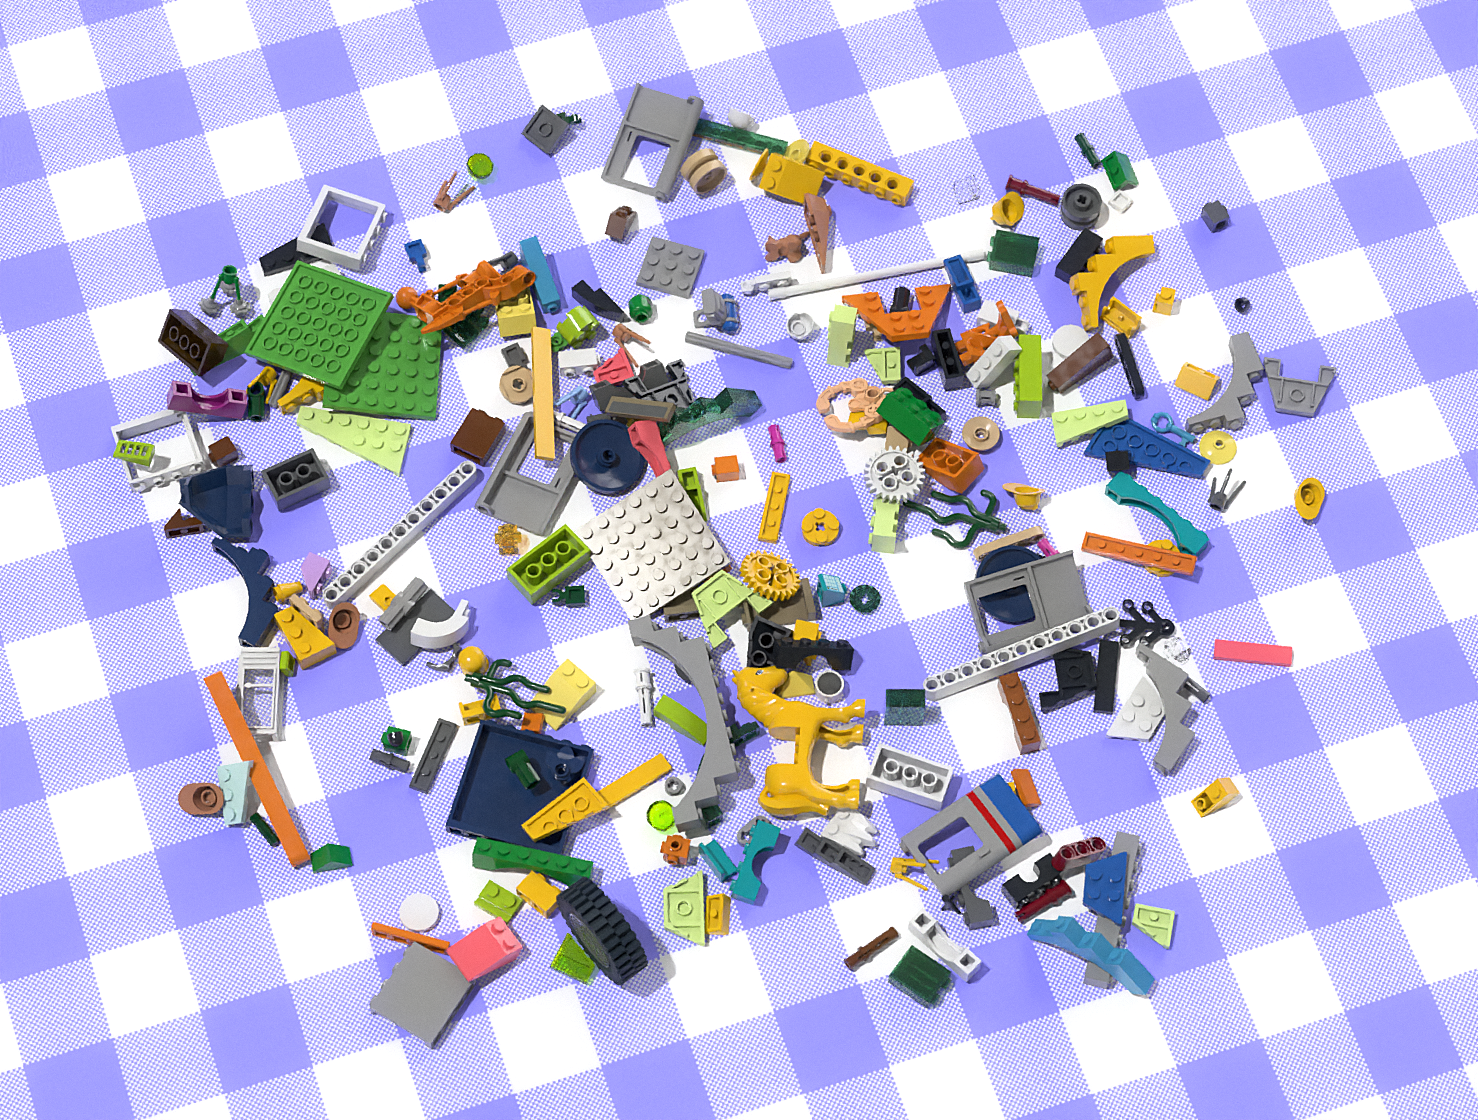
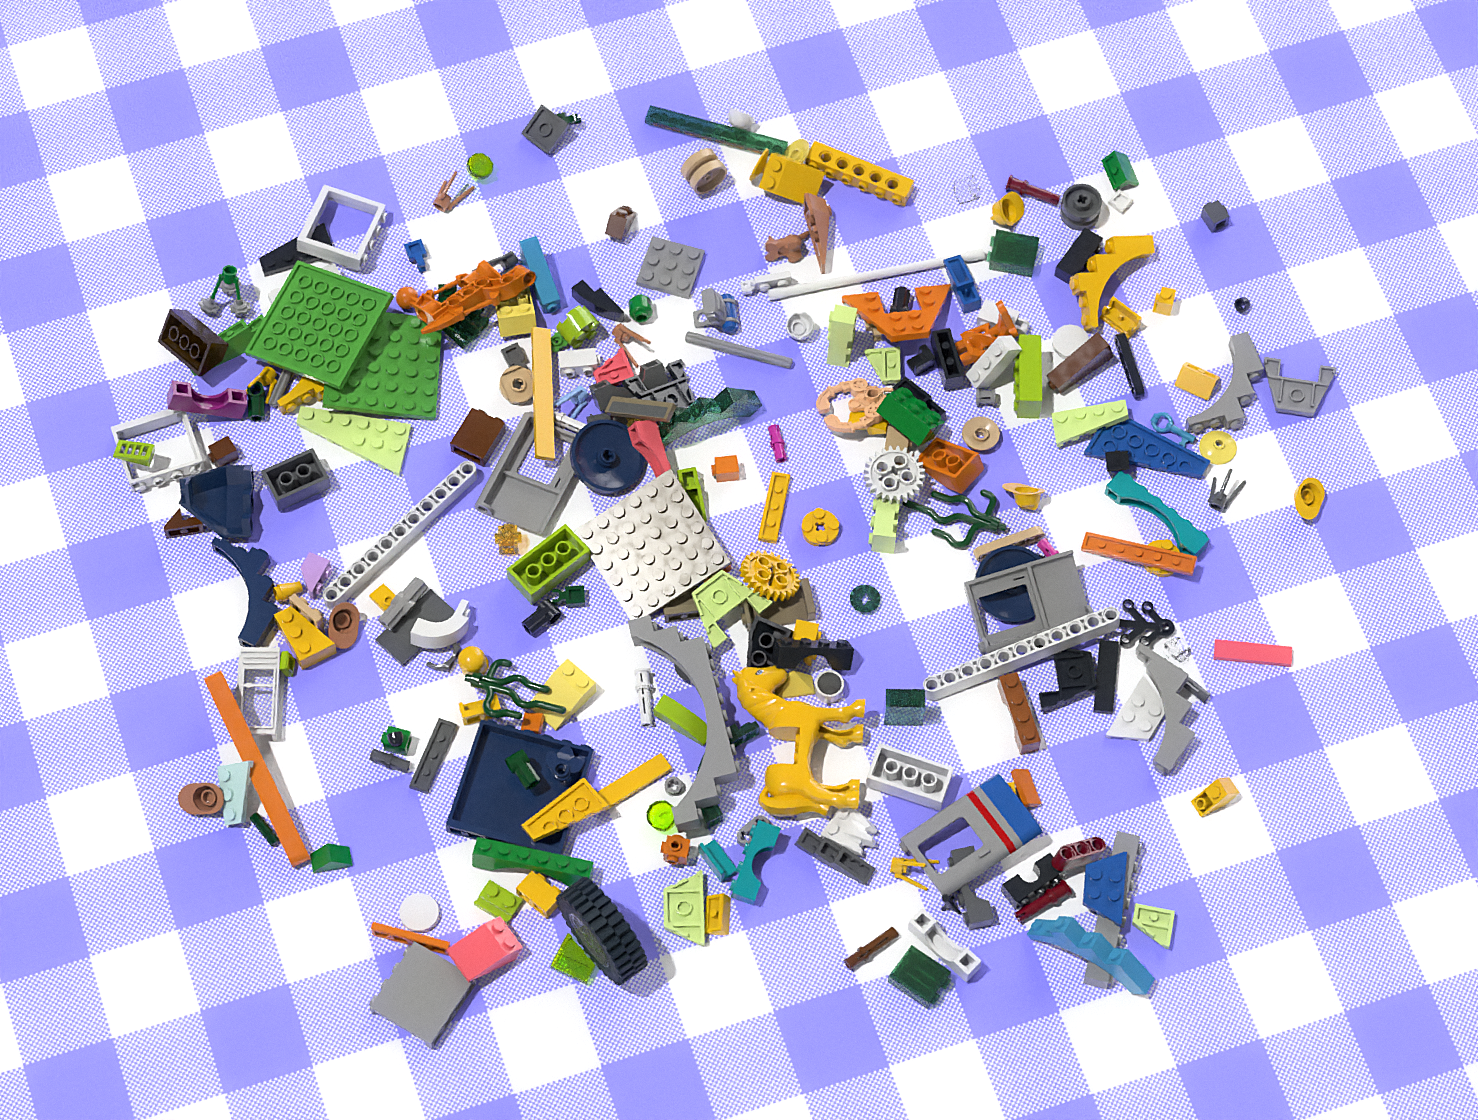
(545, 614): none -> black piece
(660, 119): light grey piece -> none
(830, 590): slope -> none
(1087, 150): pin -> none

